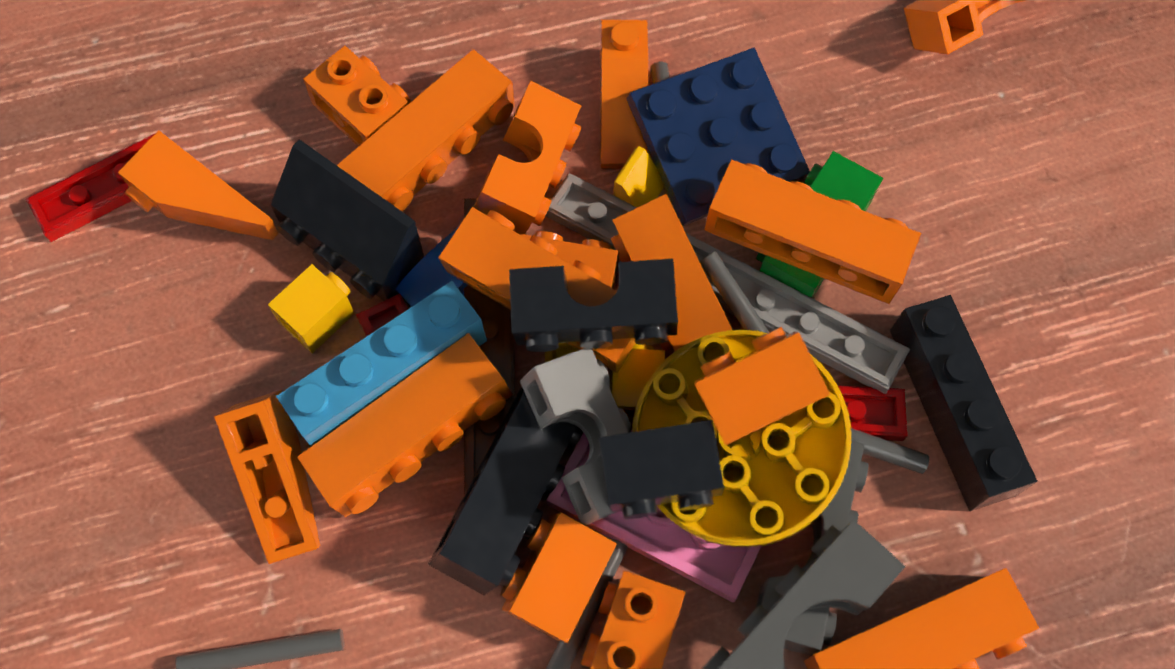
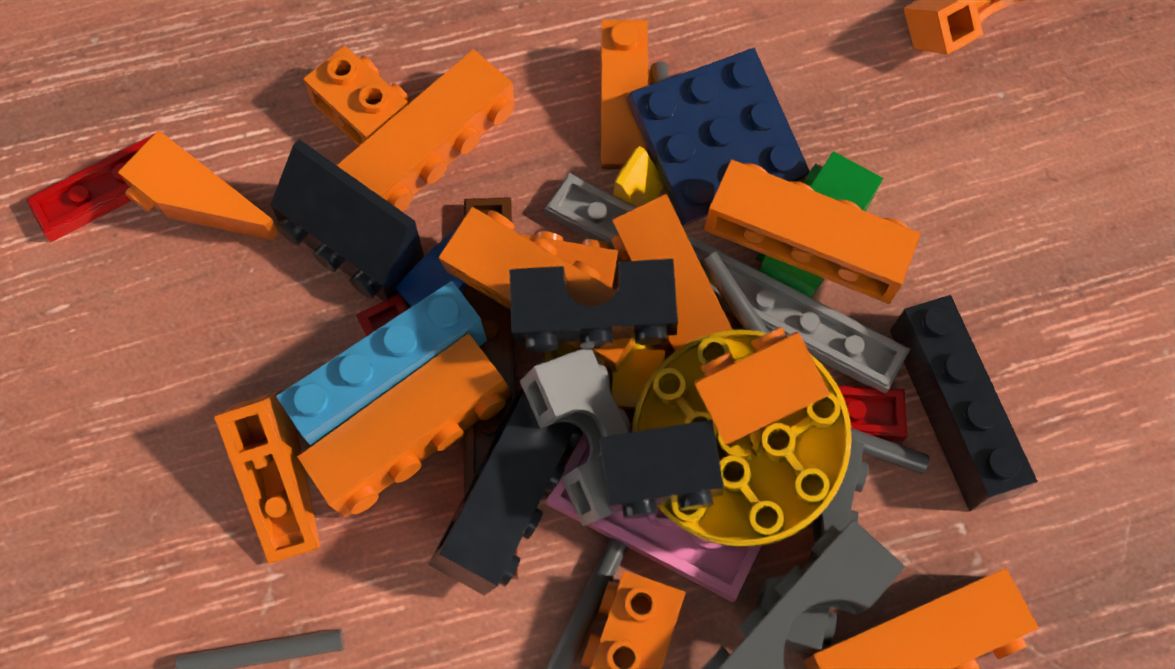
(313, 307): yellow brick -> none
(542, 130): orange arch -> none
(557, 576): orange brick -> none

